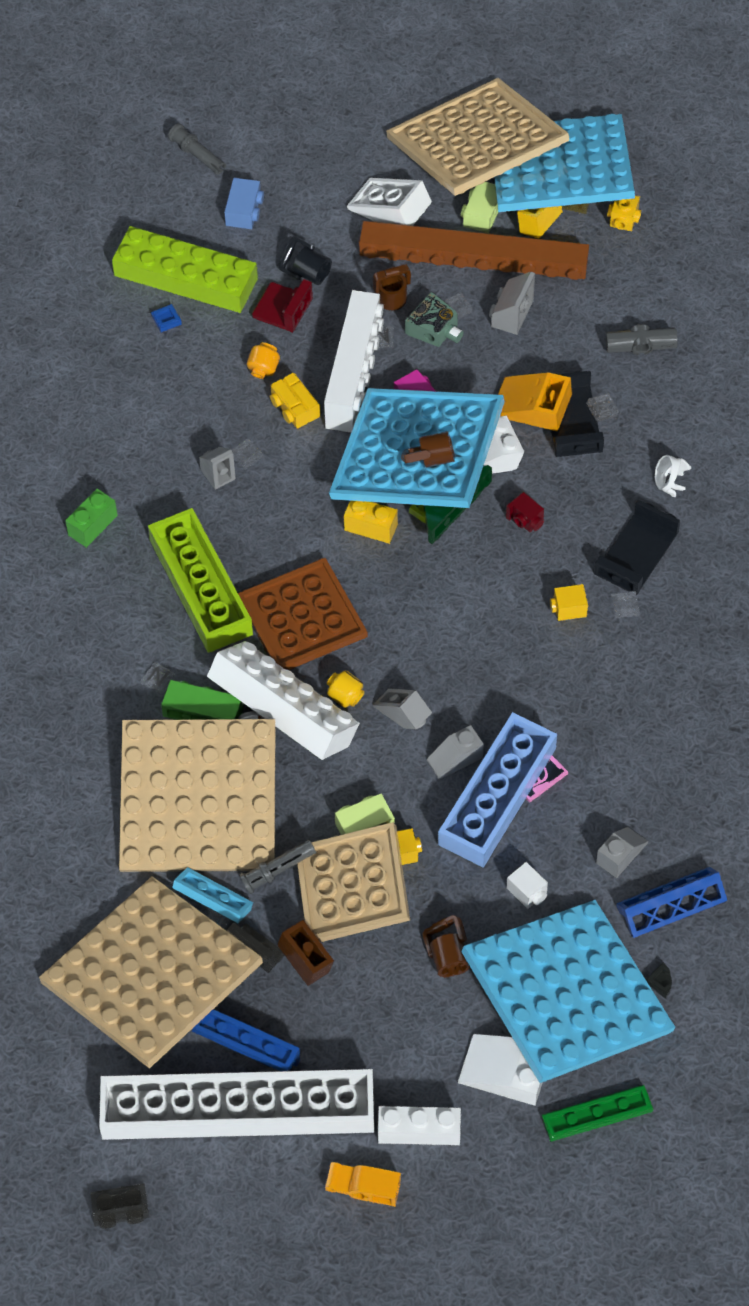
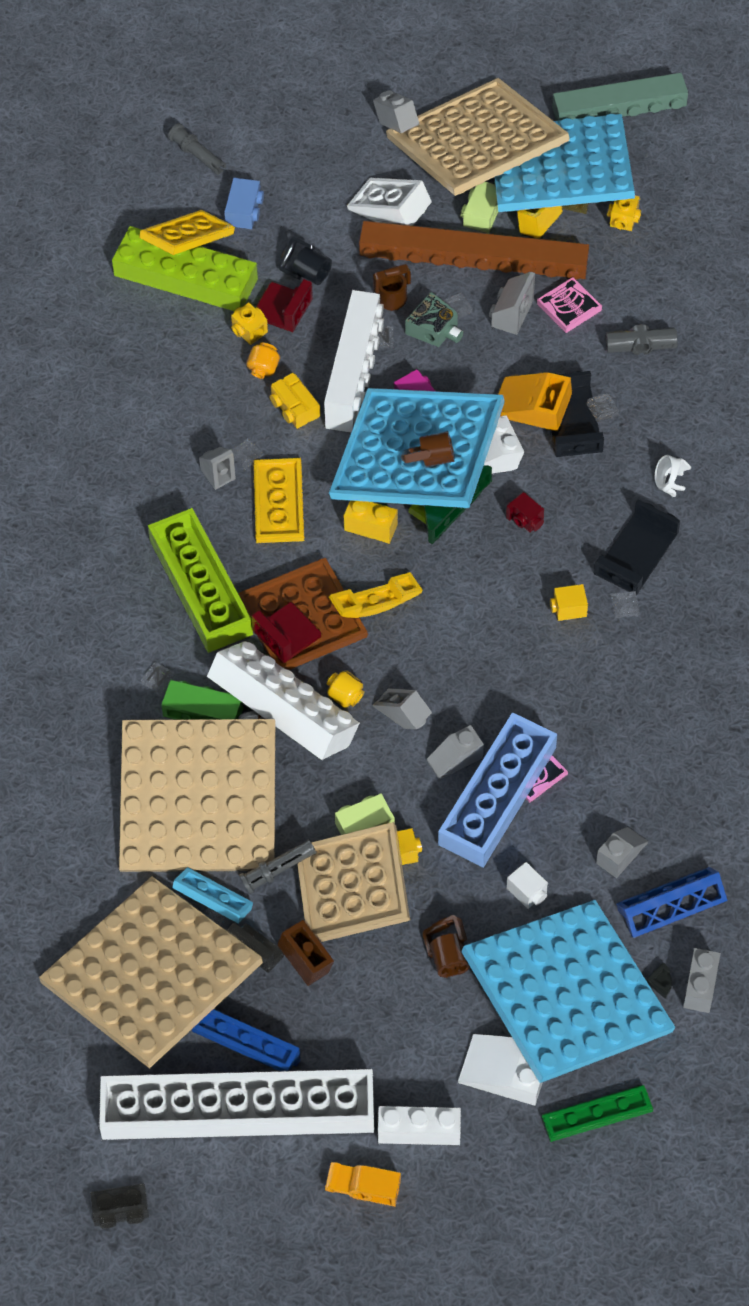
(91, 517): bright green brick -> none
(166, 318): blue tile -> none
(187, 232): none -> yellow tile
(249, 323): none -> yellow brick
(278, 500): none -> yellow tile
(285, 631): none -> dark red bracket
(377, 599): none -> yellow slope
(396, 111): none -> light grey brick
(569, 305): none -> tile
(622, 98): none -> sand green brick
(701, 980): none -> light grey brick

